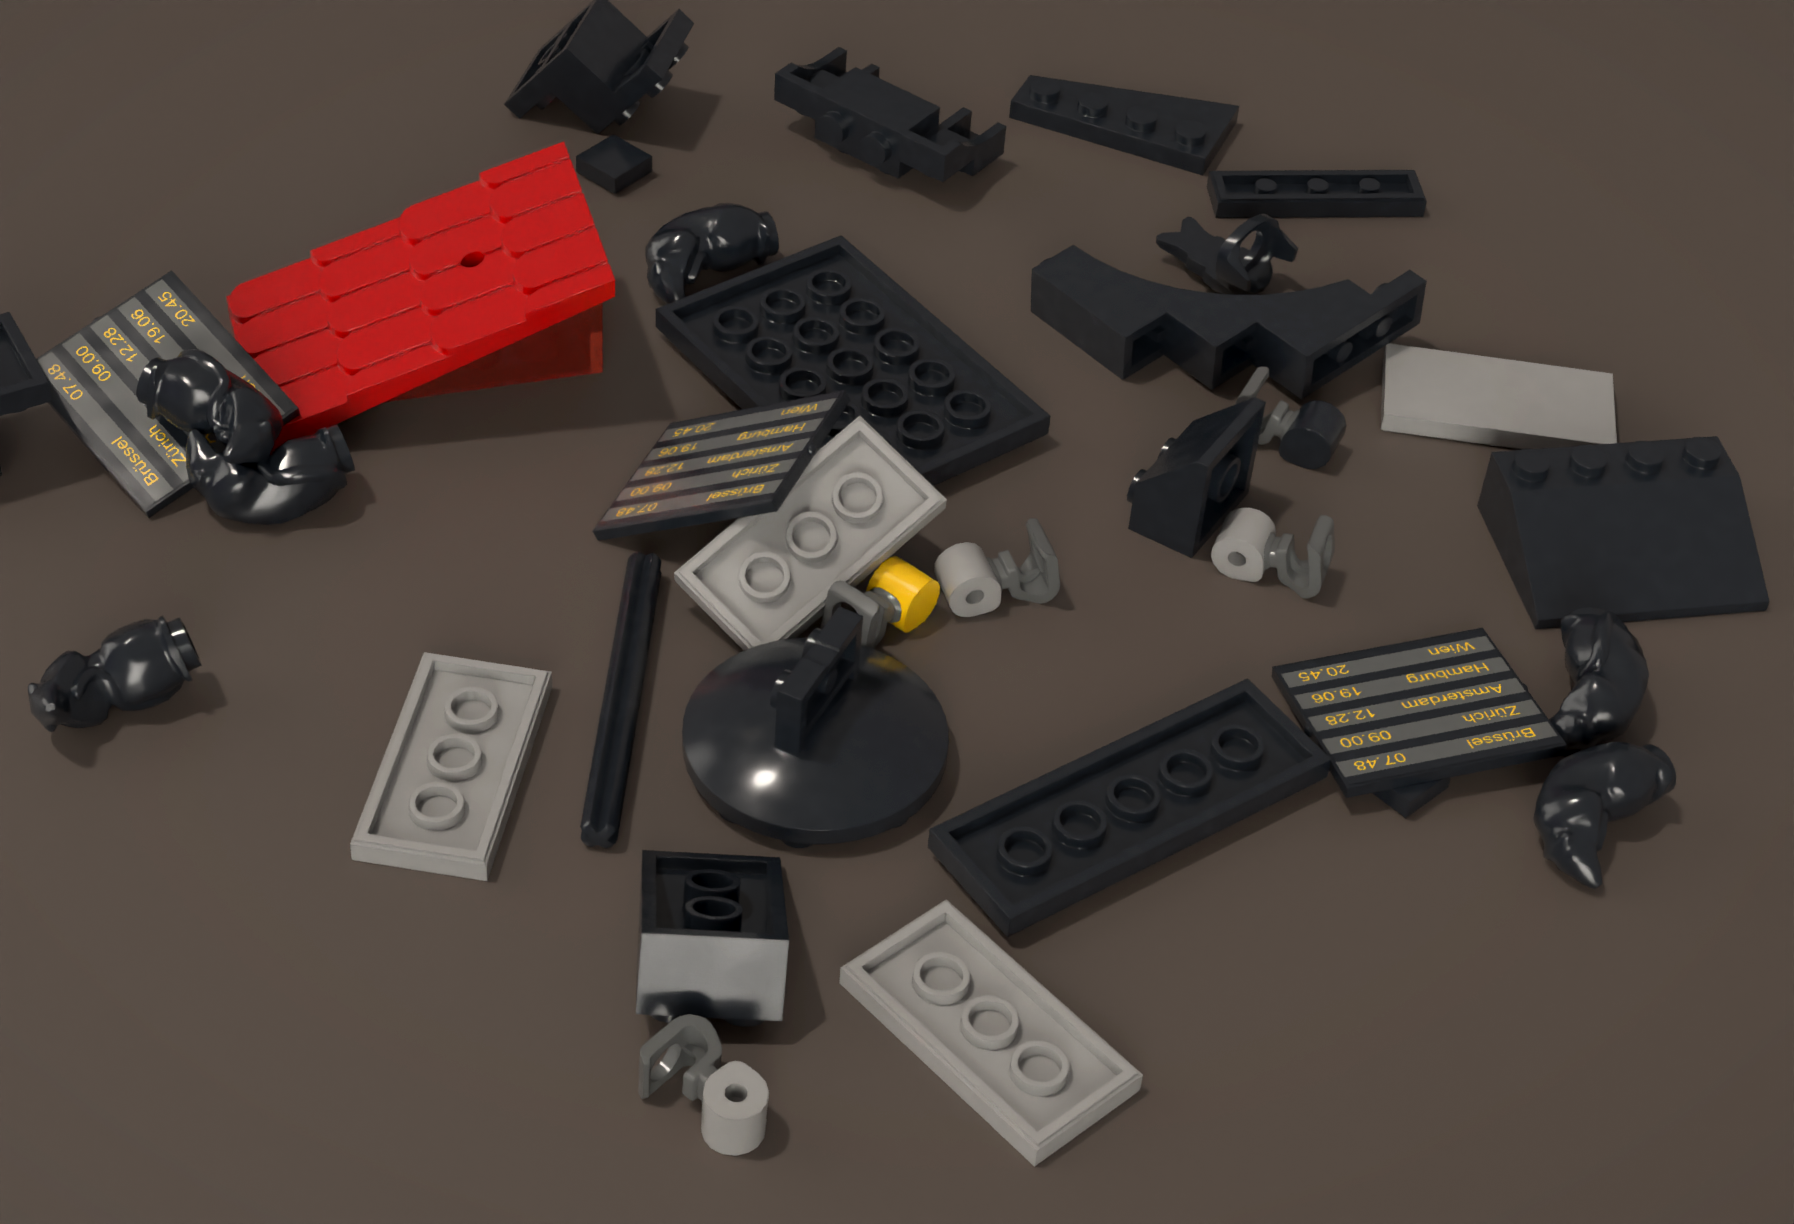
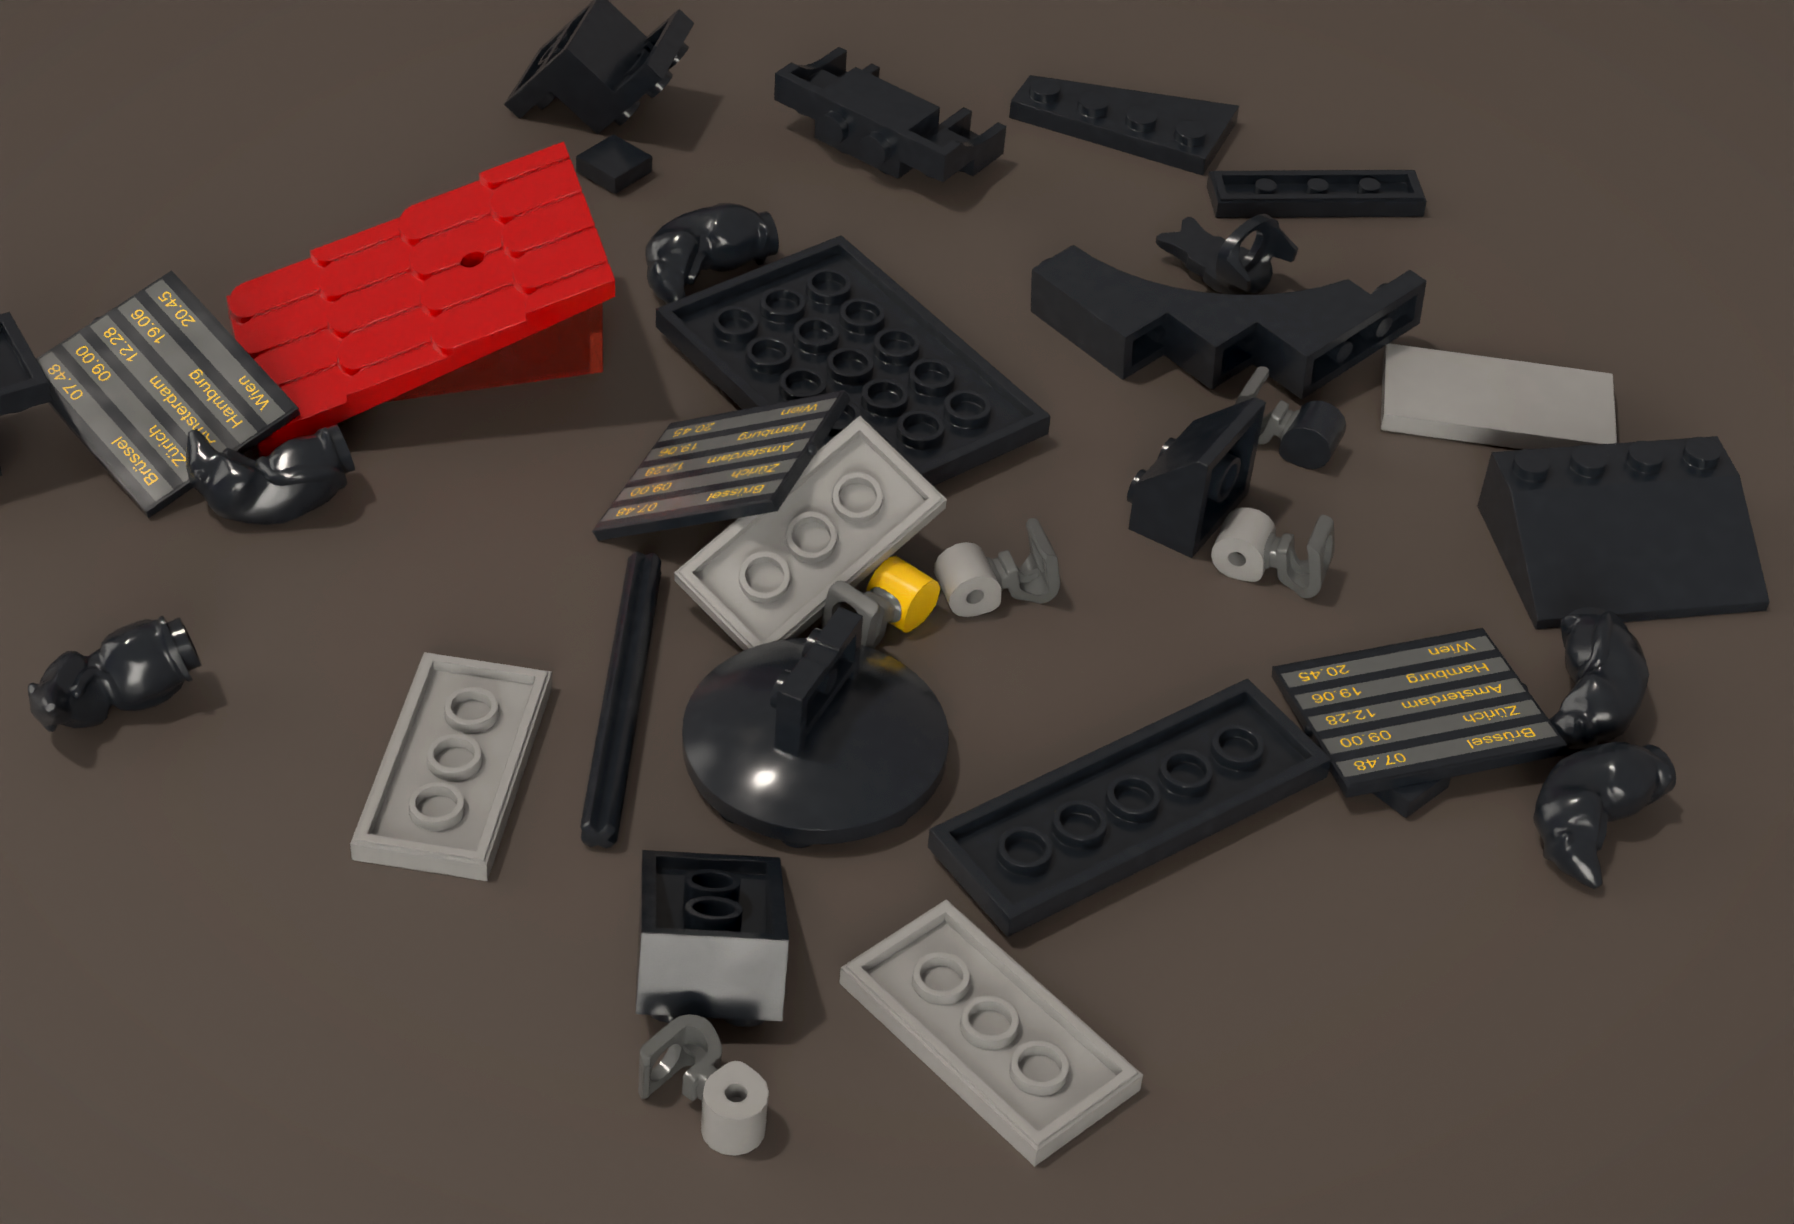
(205, 396): black animal -> none

